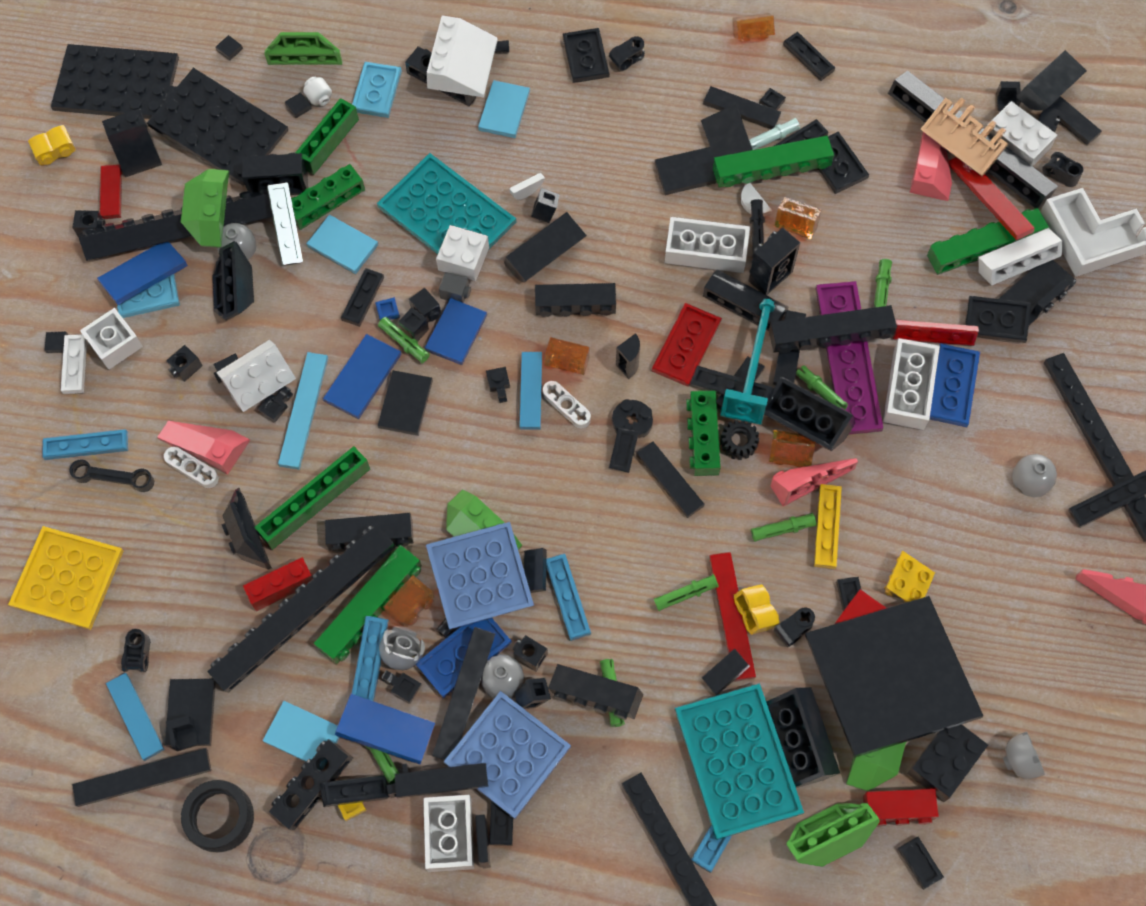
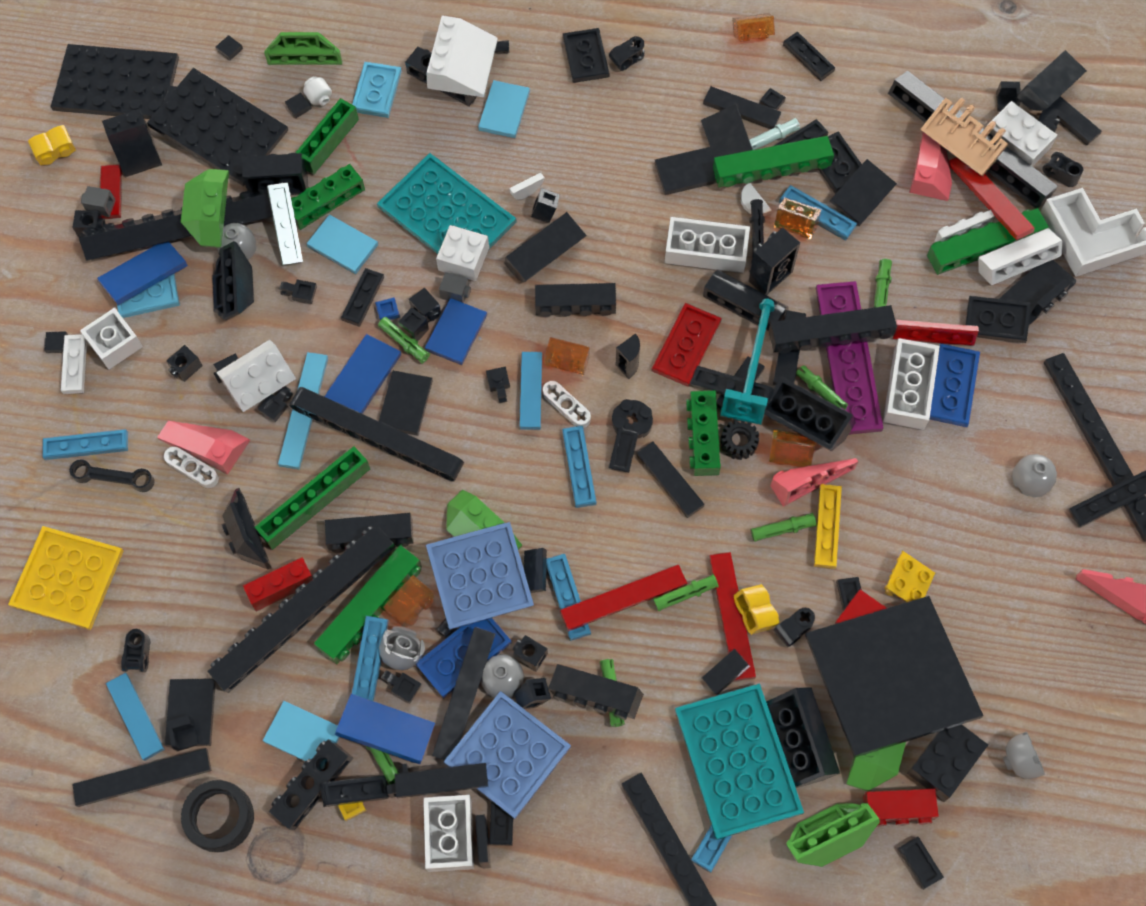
(98, 200): none -> dark grey brick
(301, 291): none -> black plate
(376, 434): none -> black beam
(579, 466): none -> dark azure tile
(623, 597): none -> red tile
(829, 218): none -> dark azure tile
(863, 192): none -> black tile
(963, 226): none -> white plate

